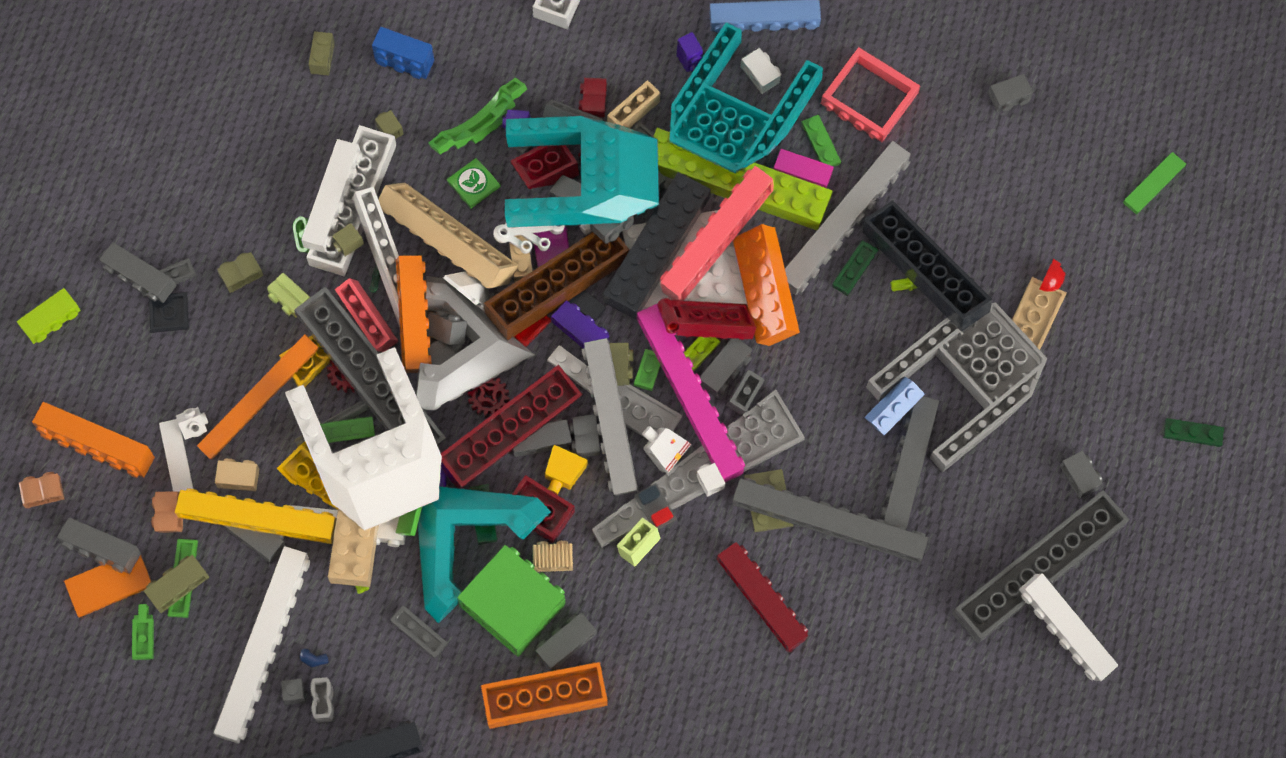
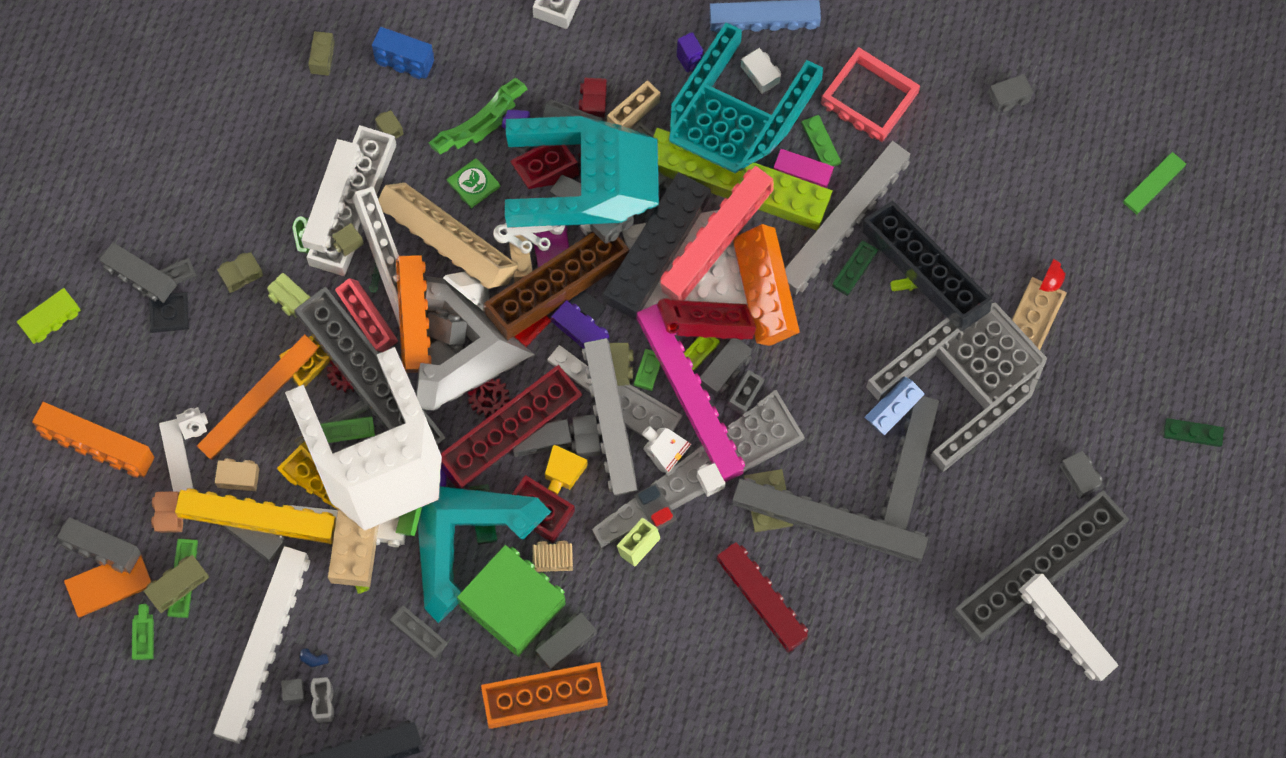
(41, 490): nougat brick -> none

